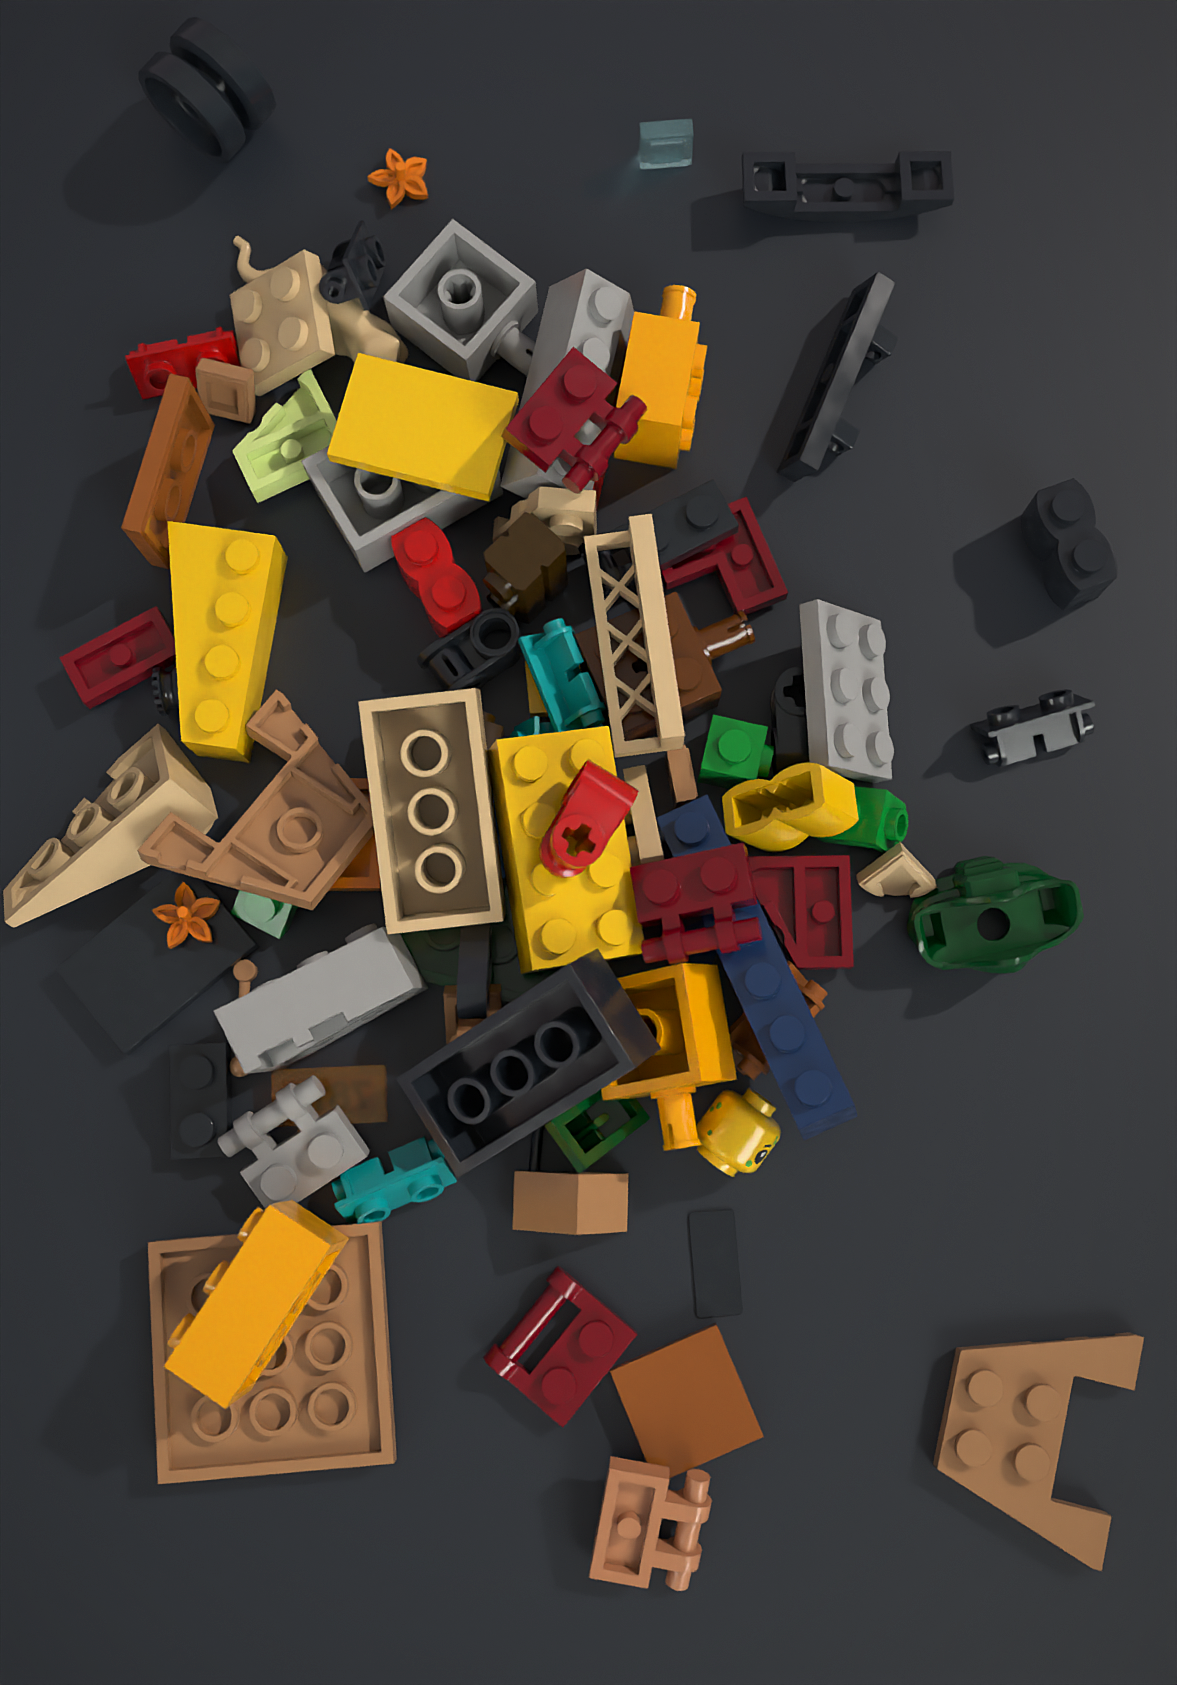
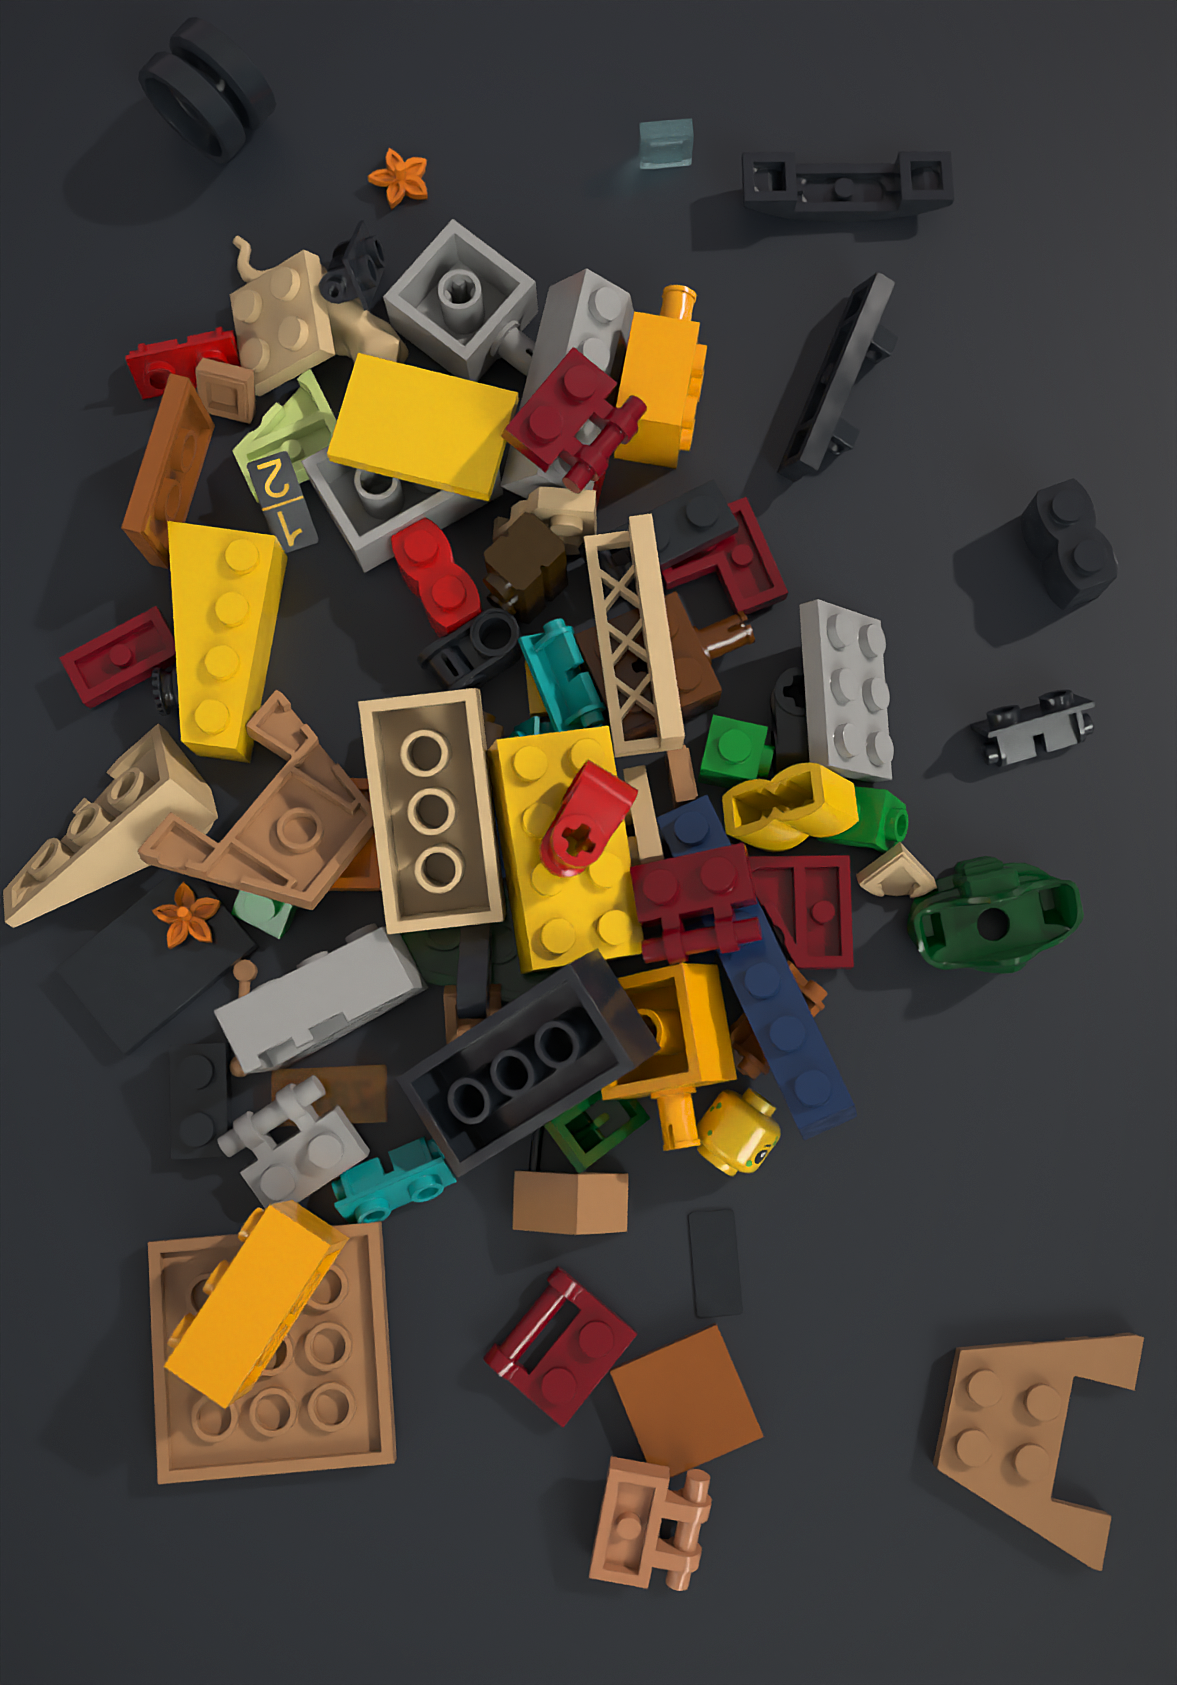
(282, 501): none -> black sticker

